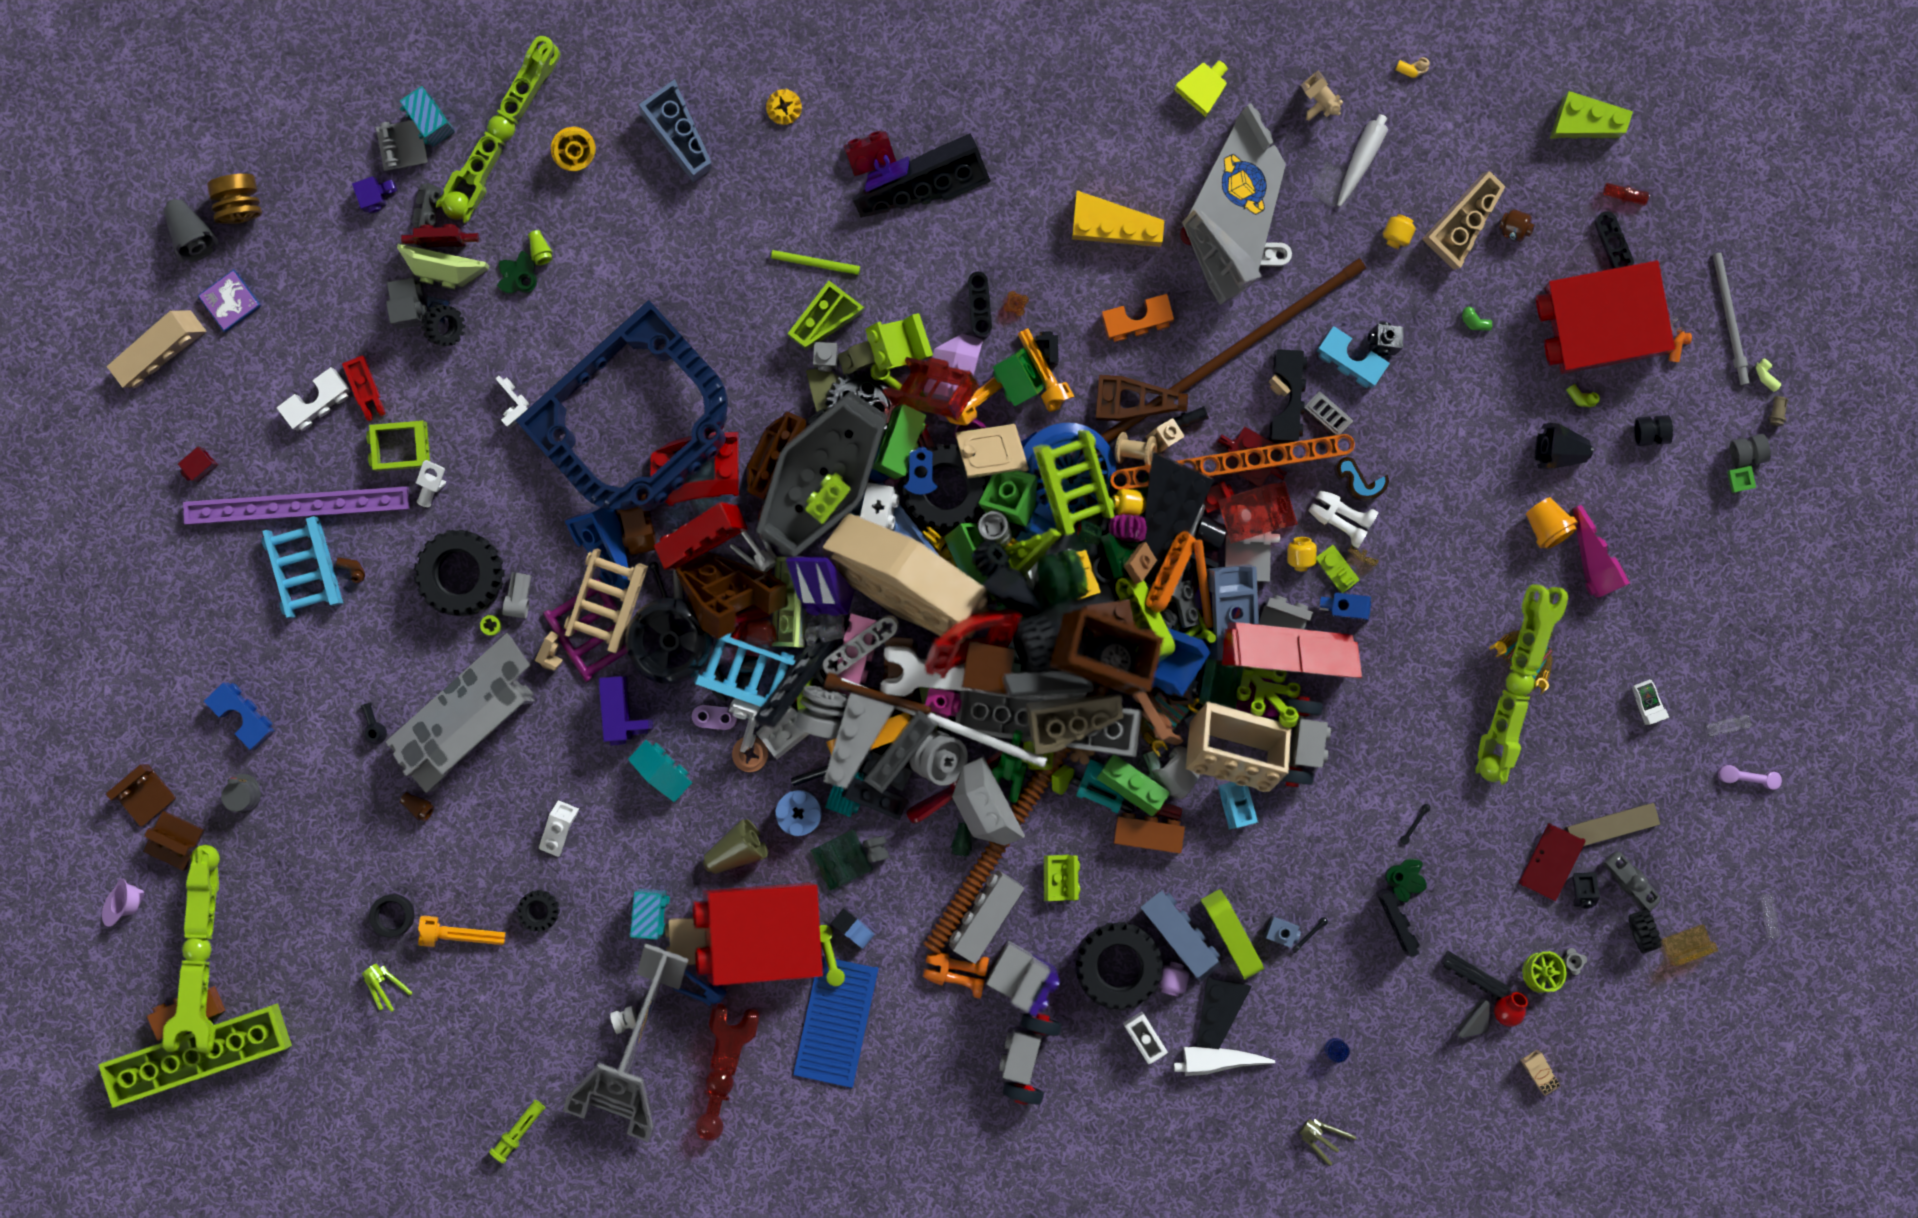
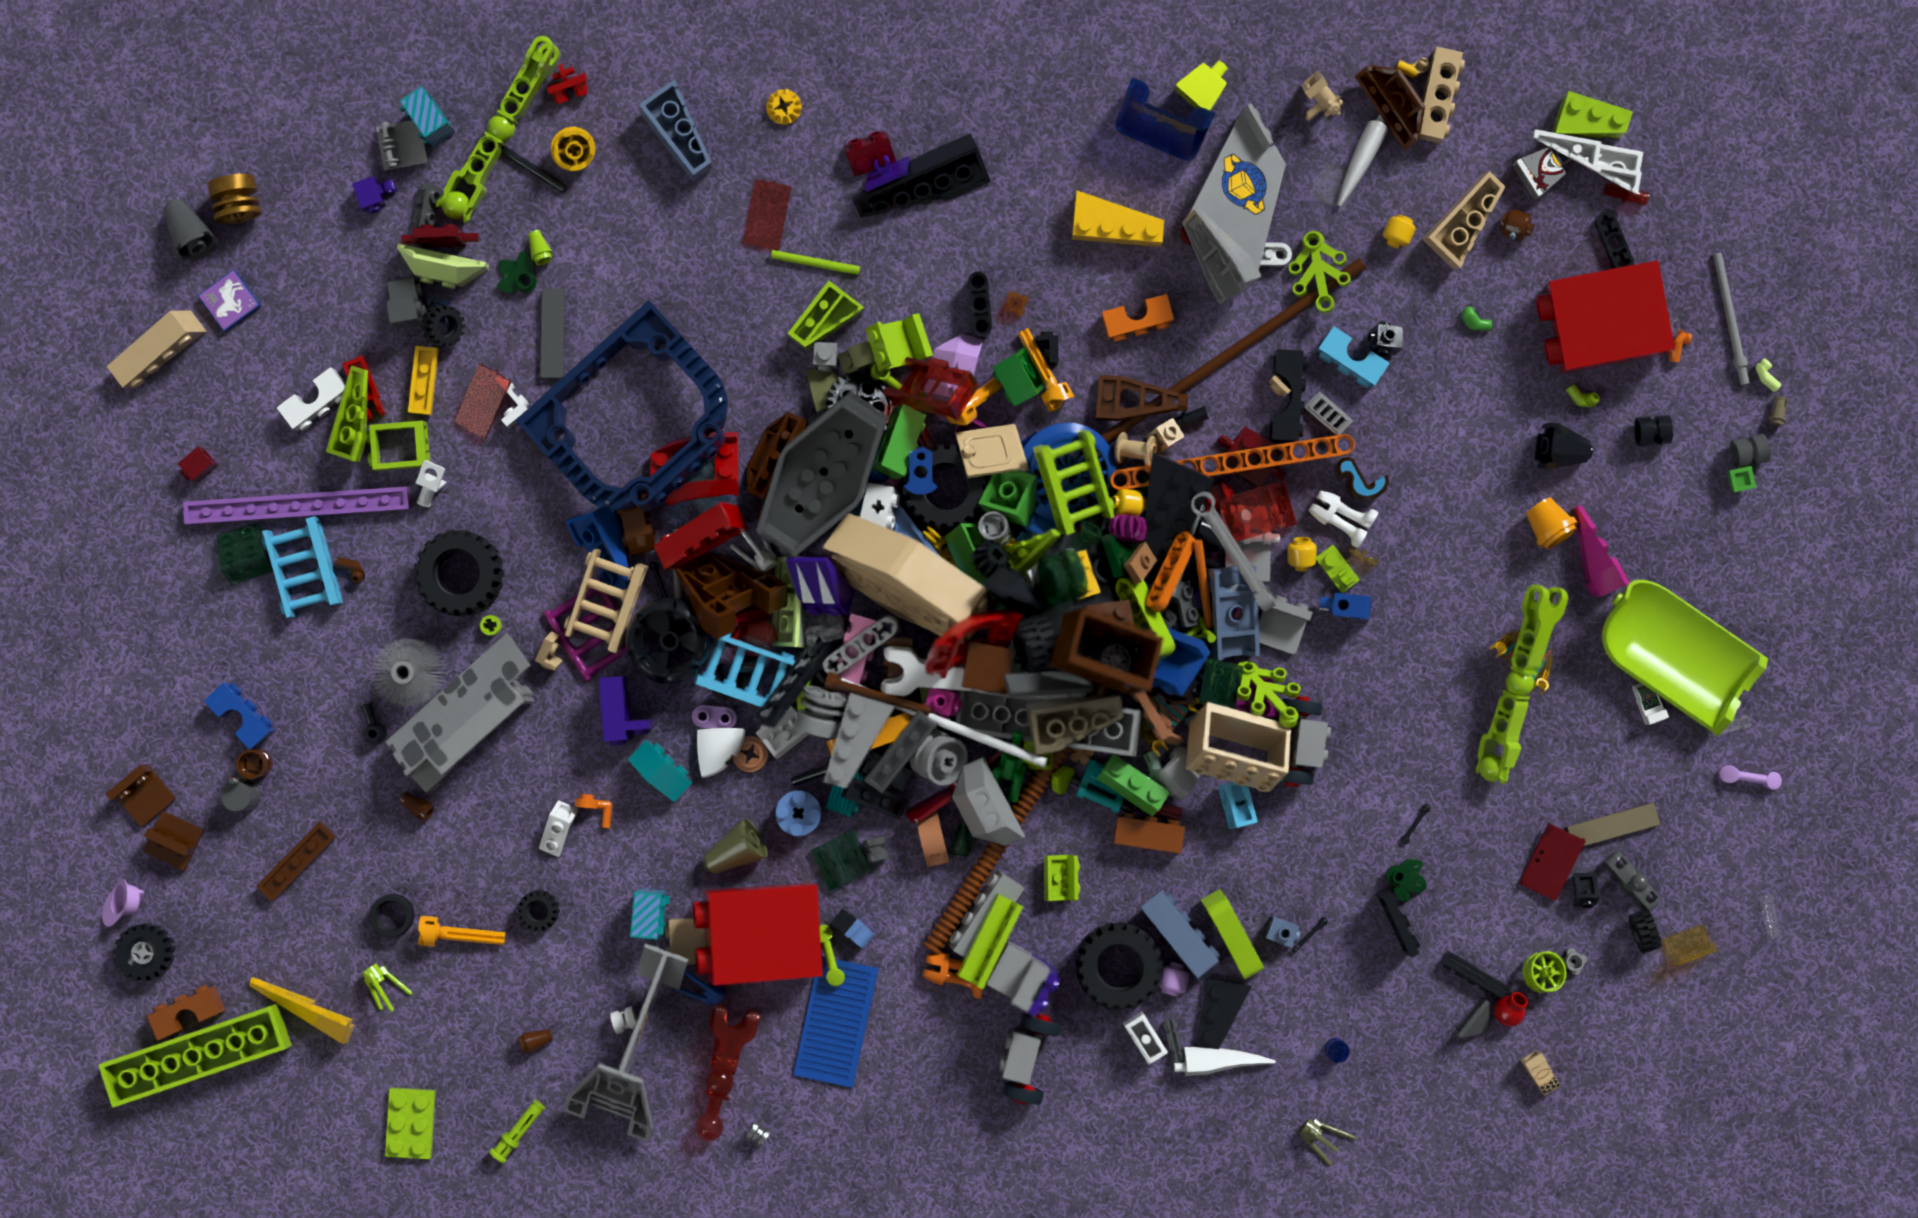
(132, 952): none -> black wheel
(194, 973): lime piece -> none
(242, 554): none -> clear green bracket
(254, 764): none -> reddish brown wheel
(296, 861): none -> reddish brown plate
(329, 1022): none -> yellow wedge
(350, 425): none -> lime wedge
(410, 1123): none -> lime plate
(417, 672): none -> light grey piece
(423, 380): none -> yellow plate
(482, 401): none -> clear red piece
(517, 601): light grey piece -> none
(531, 168): none -> black bar
(534, 1040): none -> reddish brown cone
(552, 333): none -> dark grey tile
(558, 88): none -> red hips
(588, 801): none -> orange plate
(716, 747): none -> white brick
(743, 710): white bracket -> none
(757, 1134): none -> flat silver wheel
(767, 214): none -> clear red piece
(828, 498): lime bracket -> none
(932, 840): none -> nougat brick
(989, 940): none -> lime fence
(1160, 128): none -> clear blue windscreen
(1173, 1040): none -> dark grey axle
(1261, 593): none -> light grey piece
(1291, 650): piece -> none
(1318, 268): none -> lime plant
(1394, 101): none -> reddish brown wedge
(1441, 60): none -> tan brick
(1540, 170): none -> torso
(1611, 162): none -> white wedge
(1680, 653): none -> lime panel

